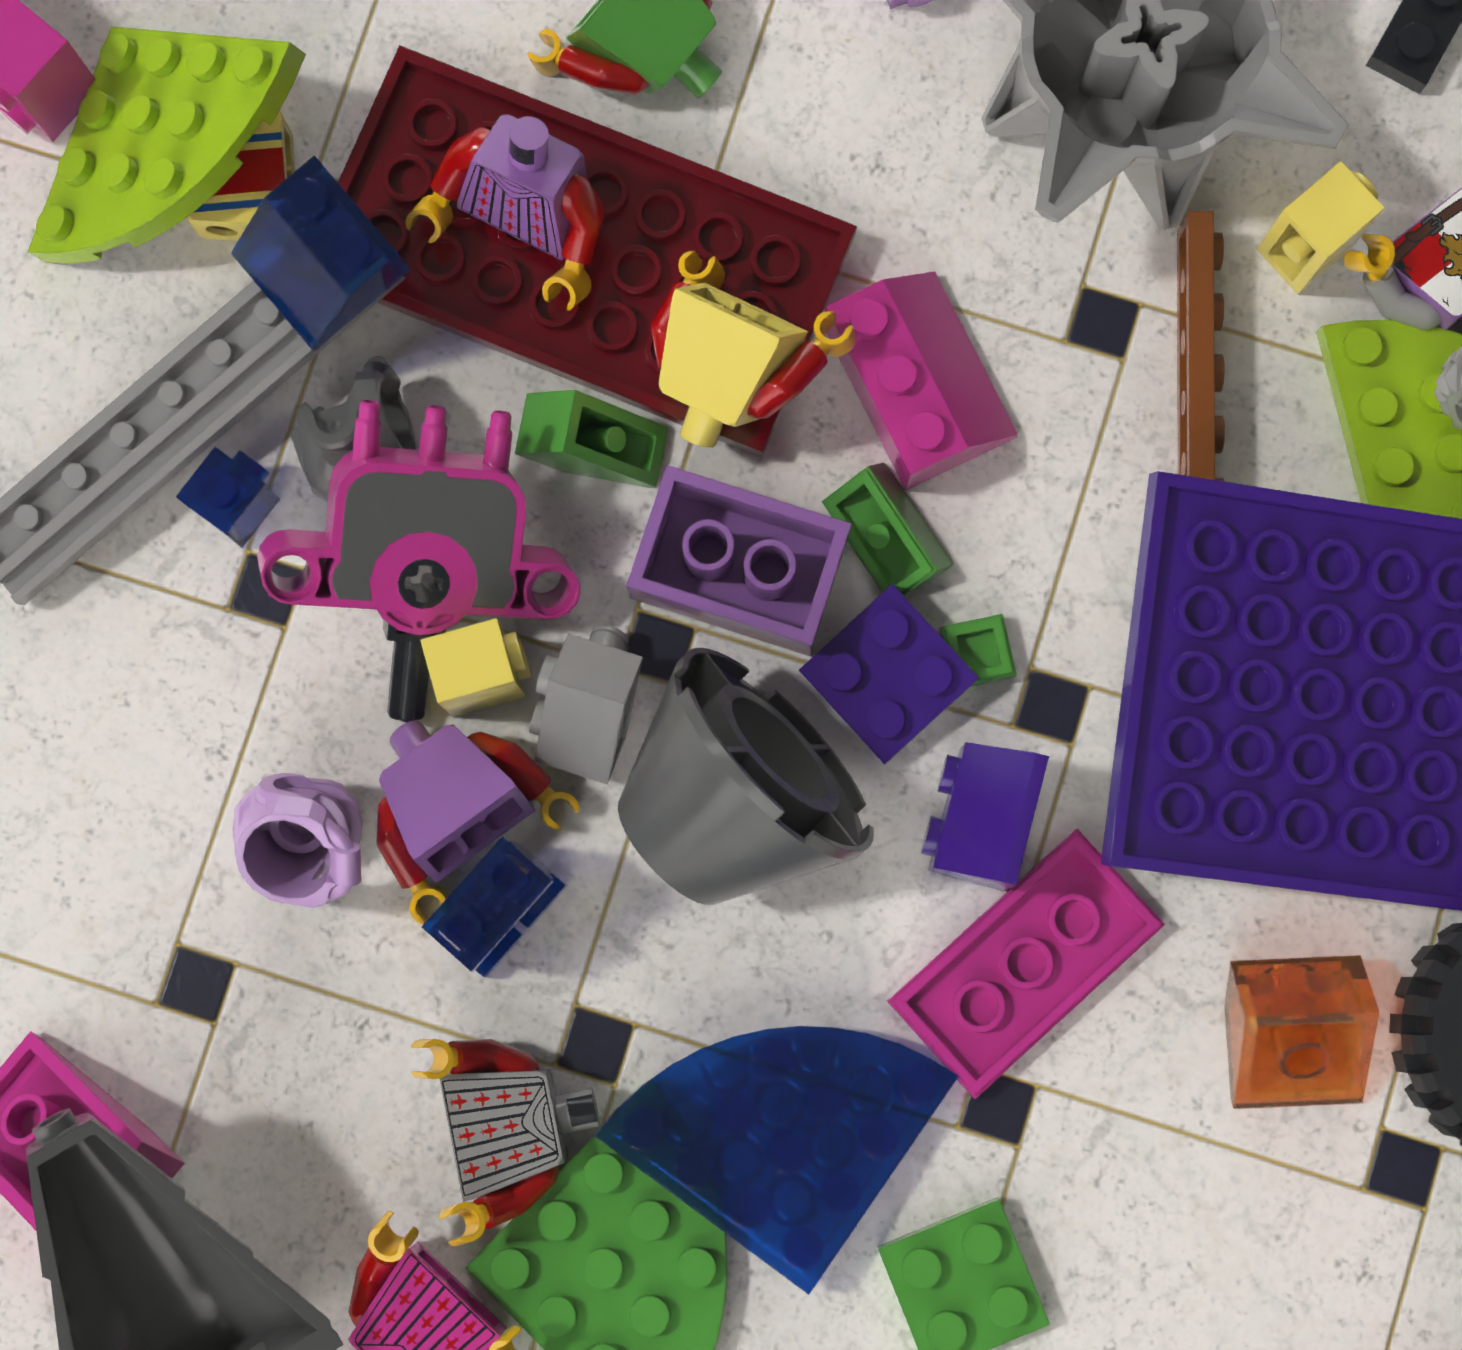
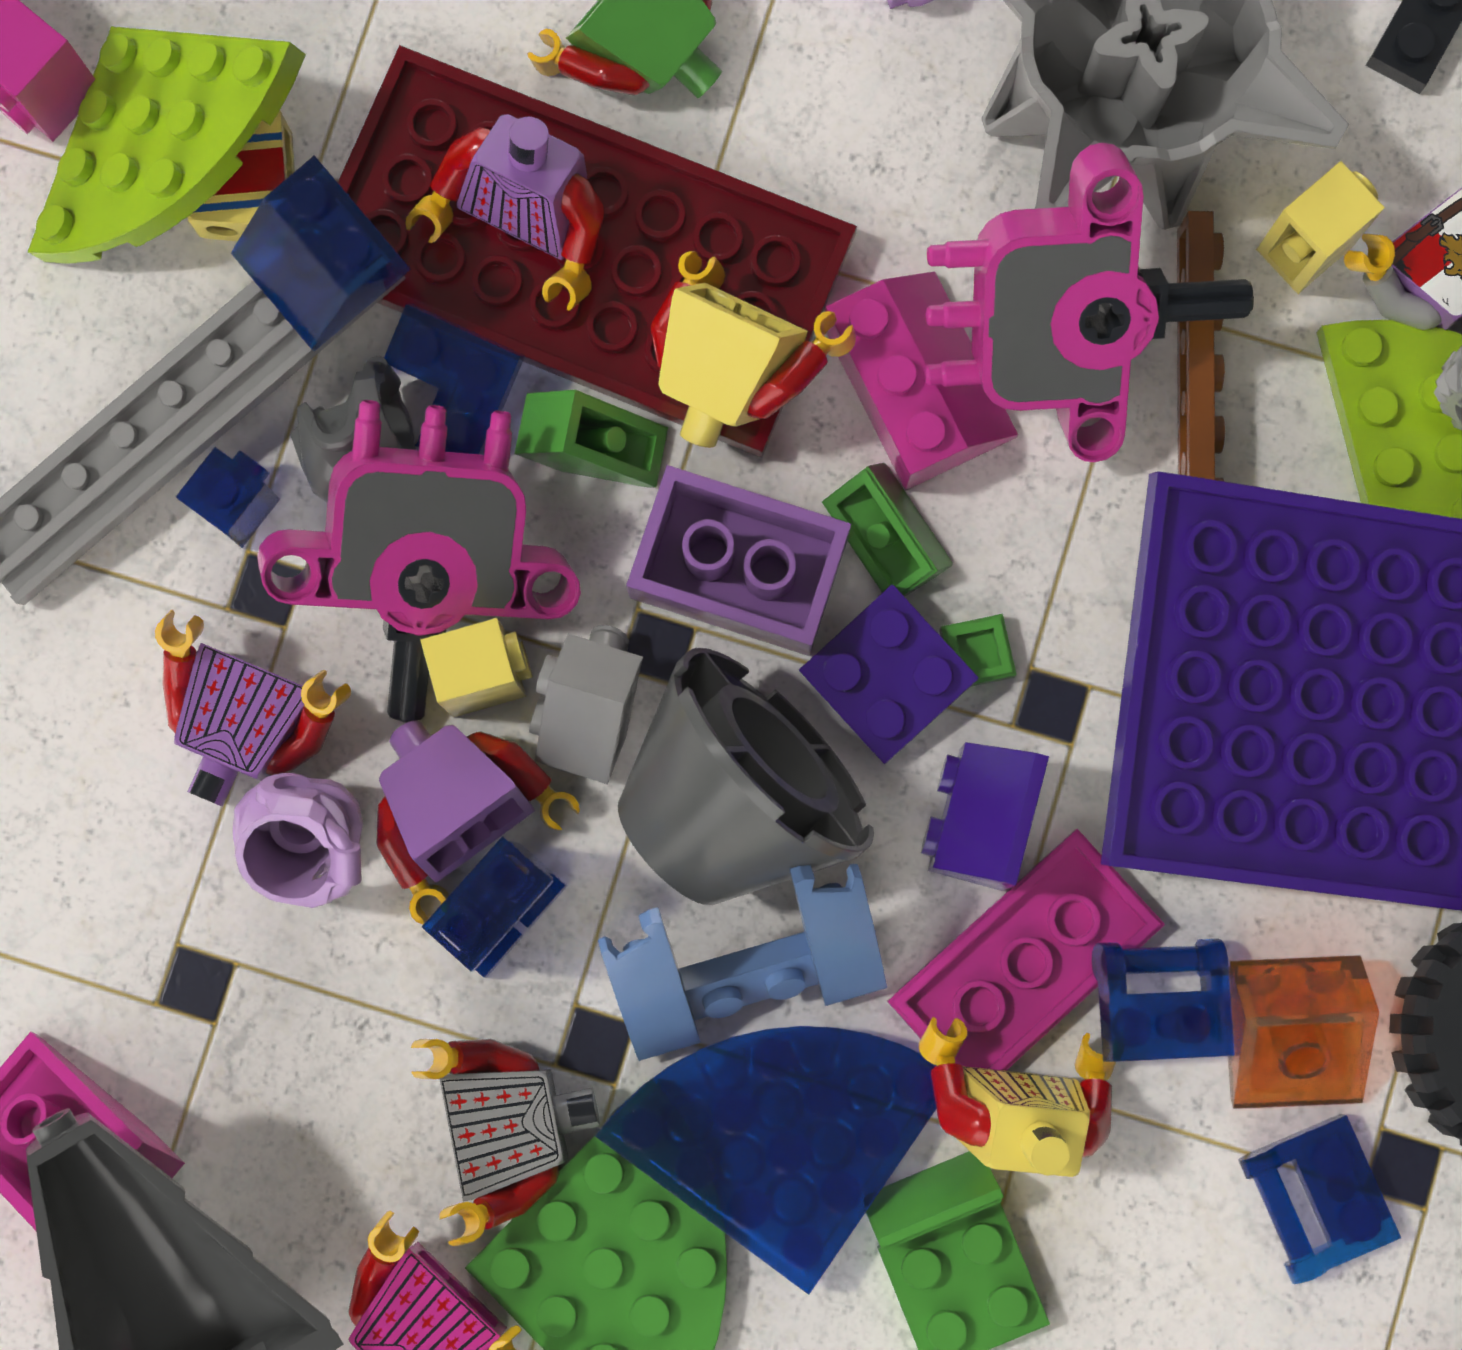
(238, 712): none -> torso
(466, 367): none -> clear blue plate
(664, 1000): none -> medium blue wedge
(932, 1199): none -> bright green slope
(1020, 1117): none -> torso
(1069, 306): none -> piece
(1170, 1022): none -> clear blue plate
(1338, 1190): none -> clear blue plate

